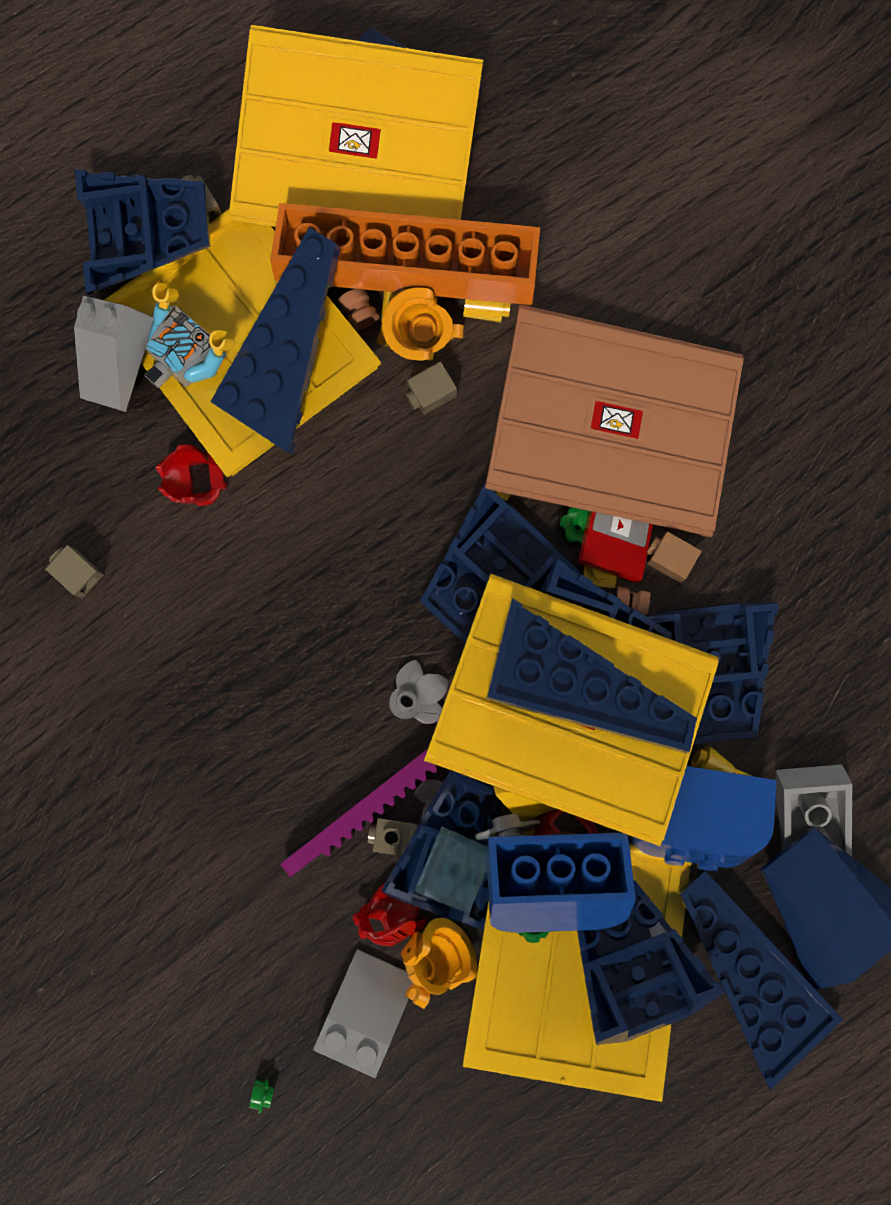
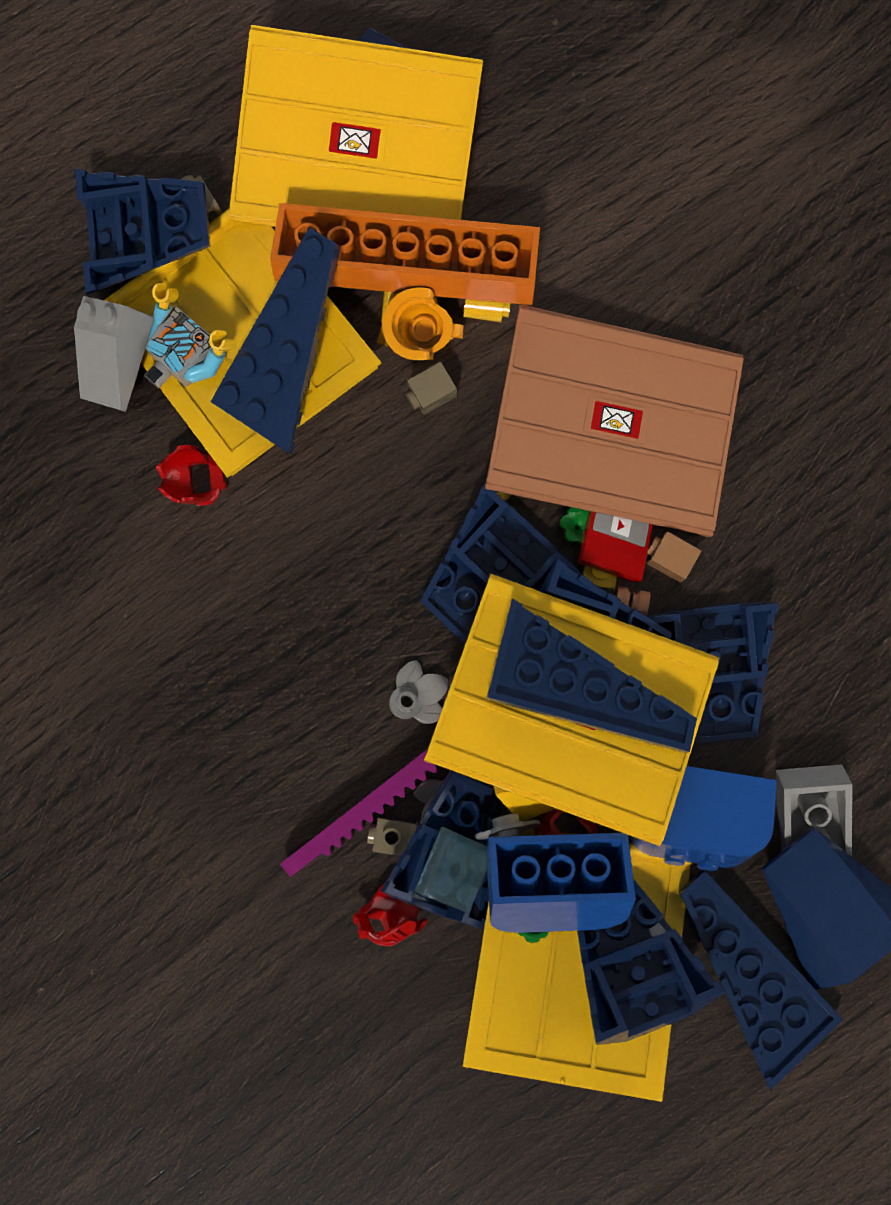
(73, 571): dark tan brick -> none
(261, 1095): green plate -> none
(358, 309): nougat wheel -> none
(364, 1014): light grey slope -> none
(438, 960): light orange helmet -> none
(710, 759): yellow cone -> none

